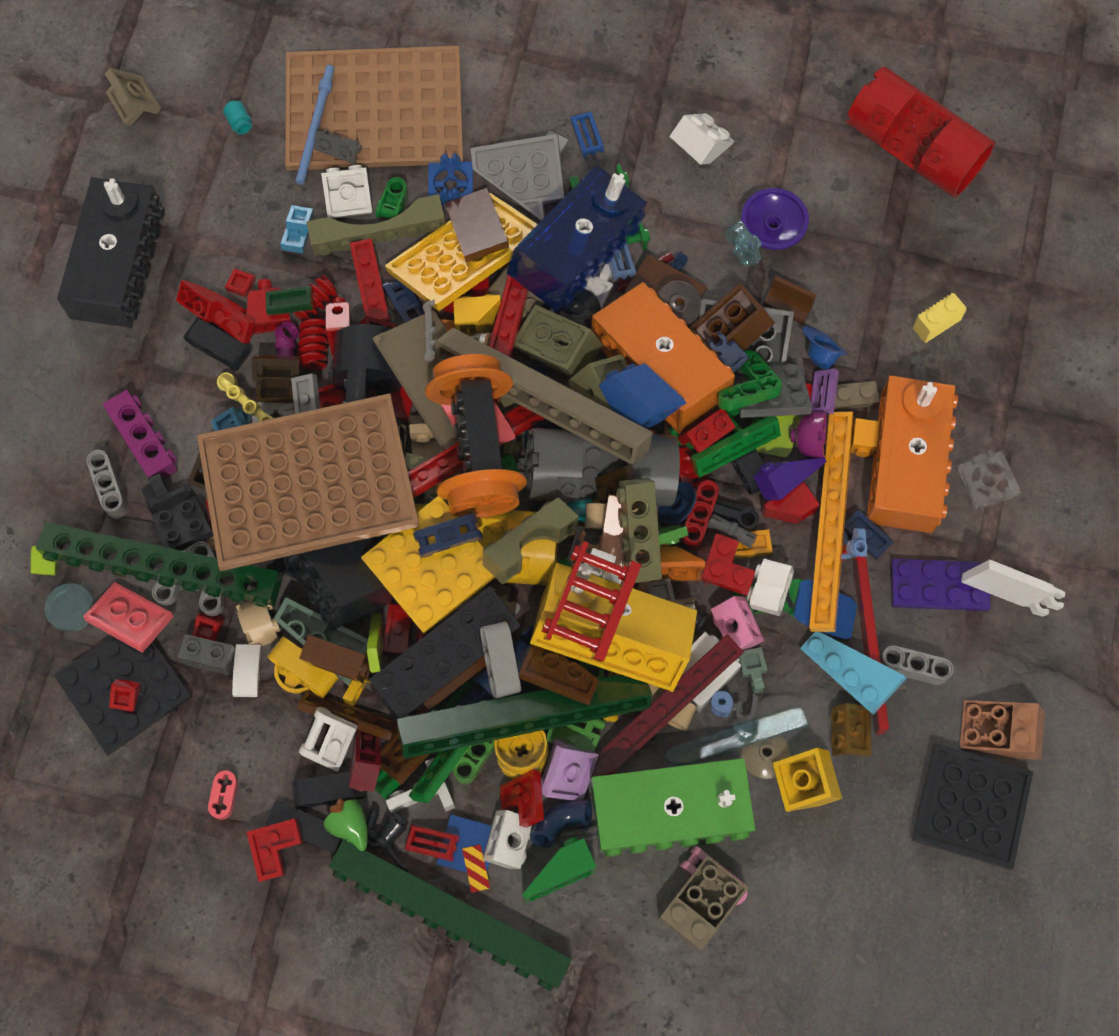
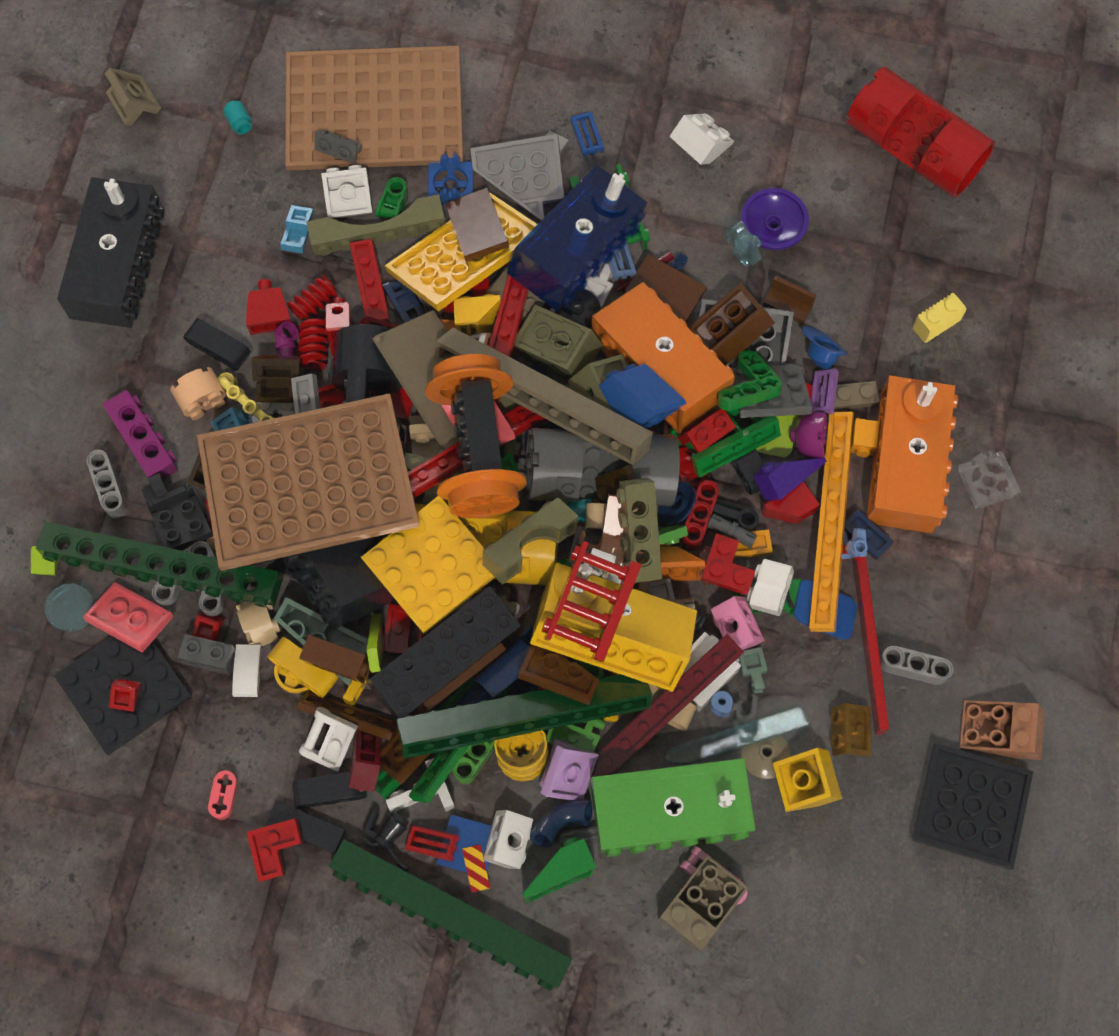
(198, 393): none -> light nougat brick
(216, 308): red slope -> none
(240, 283): red tile -> none
(289, 300): dark green tile -> none
(324, 88): medium blue bar -> none
(348, 822): bright green hat -> none
(430, 354): light grey piece -> none
(447, 535): dark blue plate -> none
(500, 659): light grey beam -> none
(526, 795): red plate -> none
(679, 289): flat silver dish -> none
(730, 353): dark blue plate -> none
(858, 674): medium azure wing -> none
(935, 586): dark purple plate -> none
(1014, 587): white tile -> none

